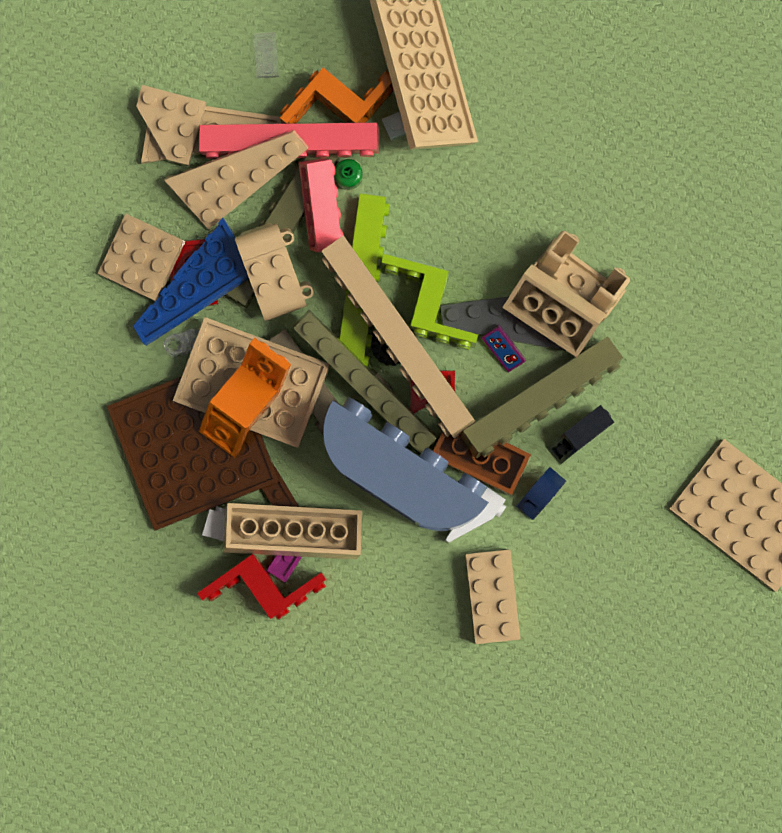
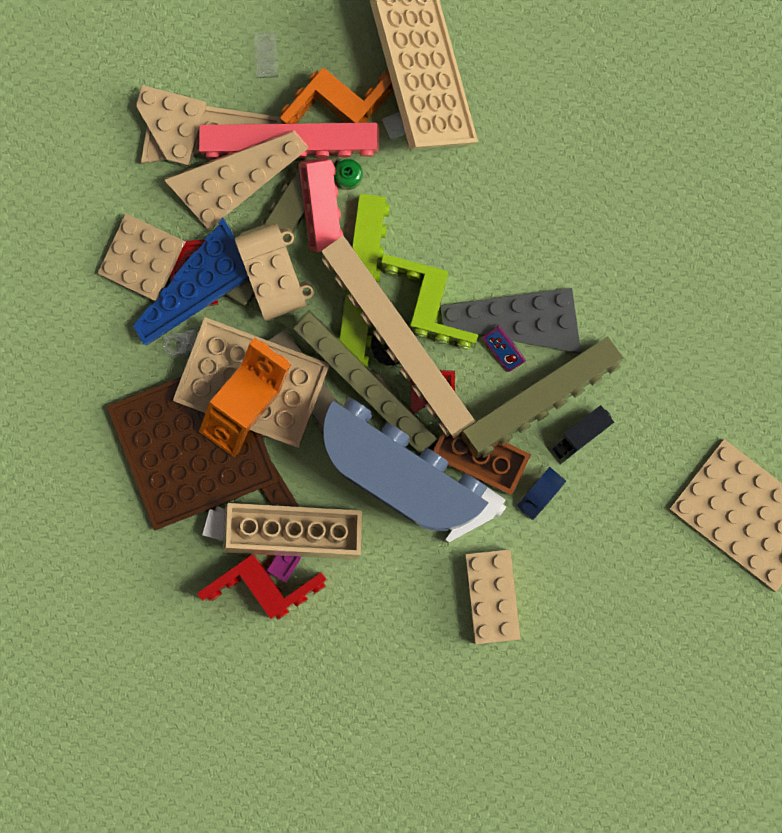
(554, 310): tan brick -> none
(579, 277): tan container -> none

